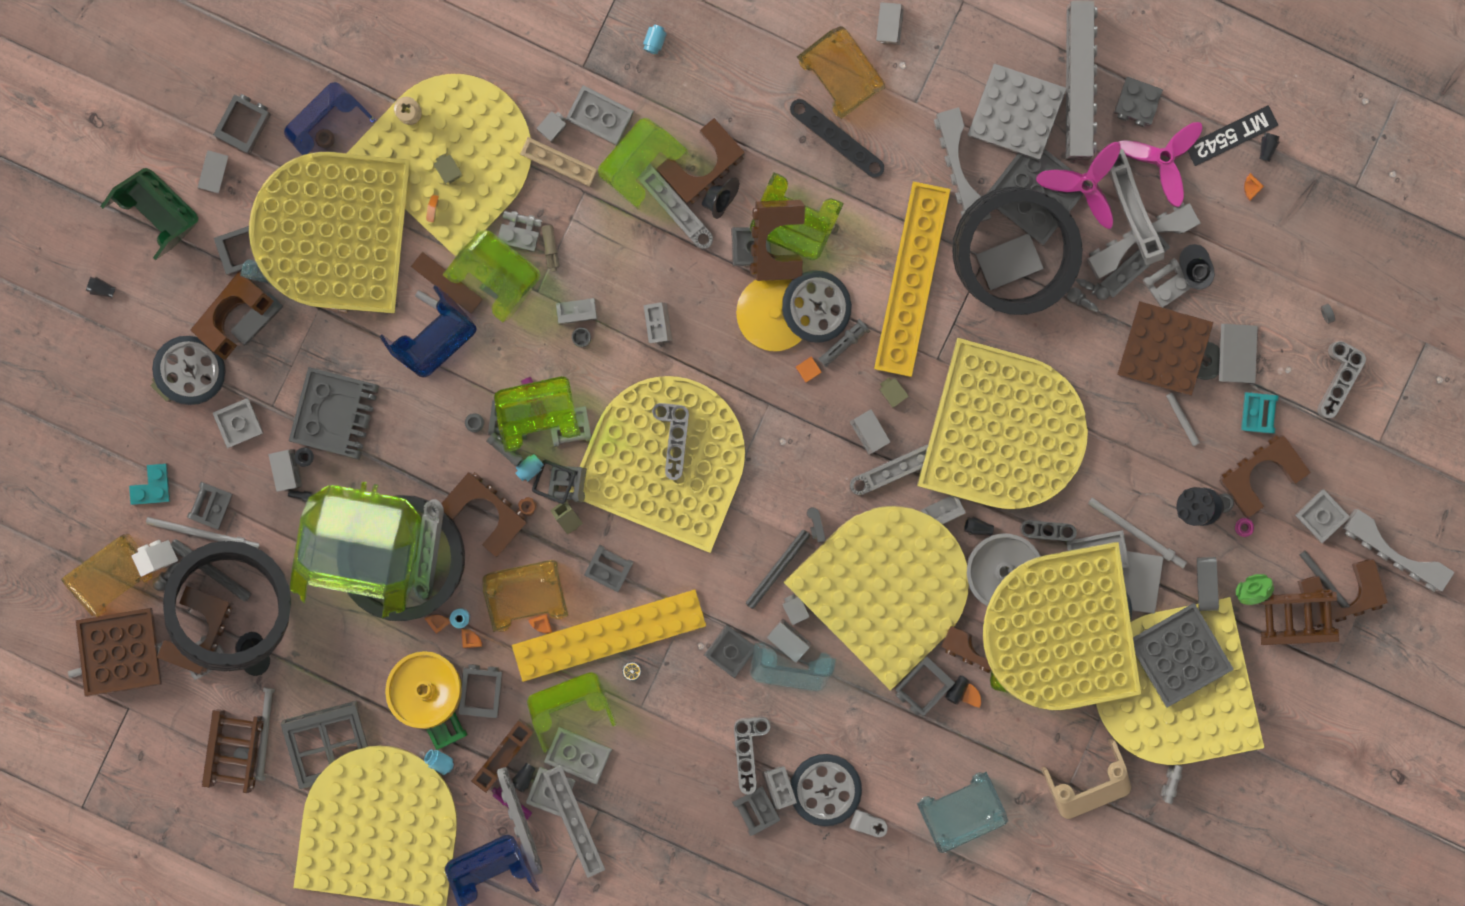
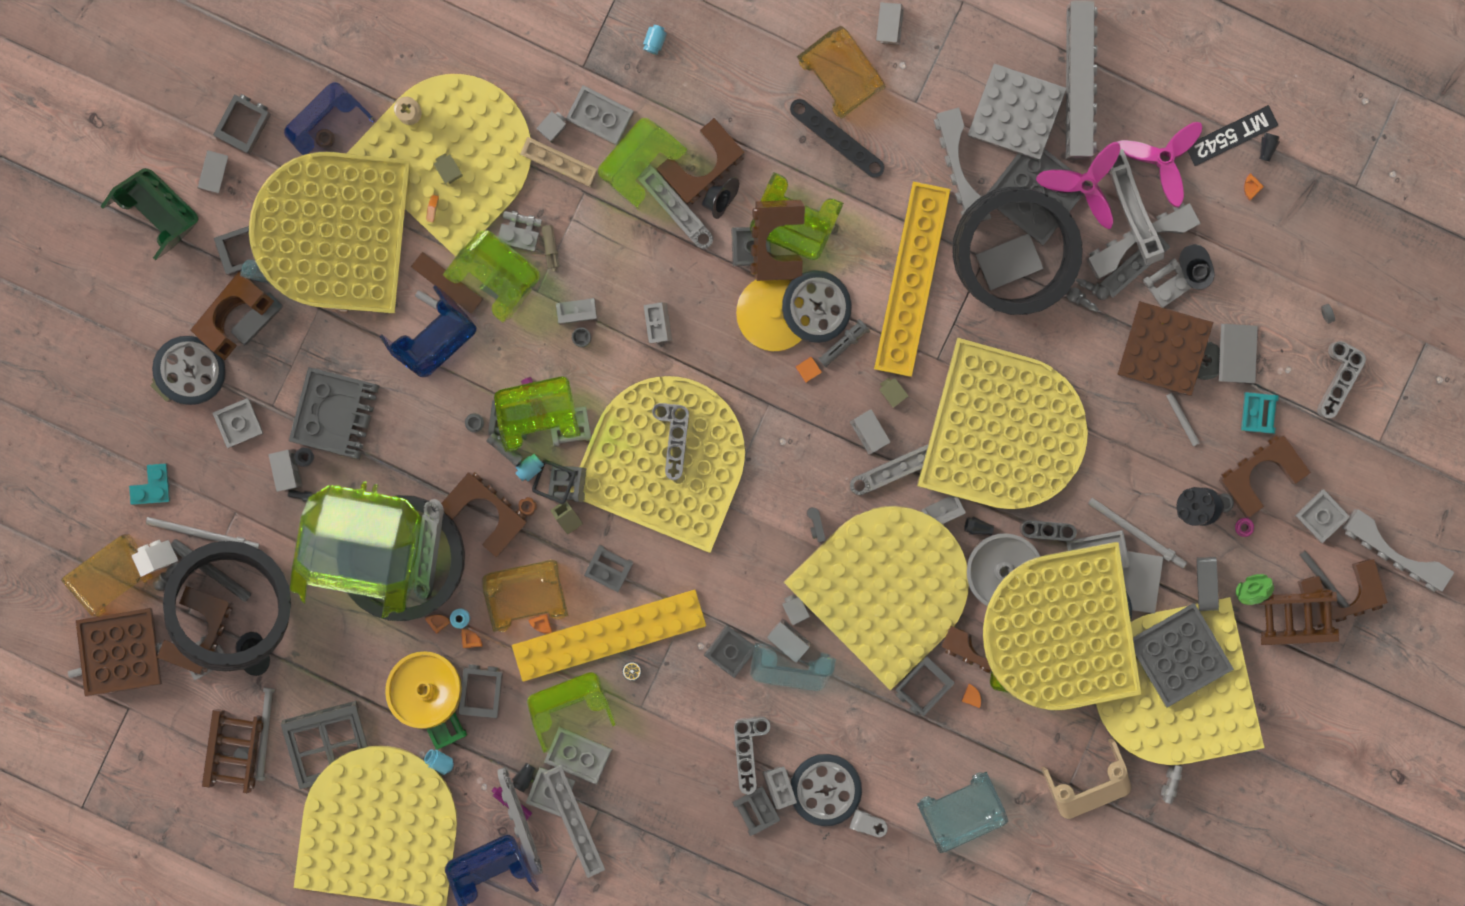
(99, 287): black cone -> none
(215, 508): dark grey plate -> none
(502, 755): reddish brown arch -> none
(777, 569): dark grey axle -> none
(957, 691): black cone -> none
(1138, 102): dark grey plate -> none

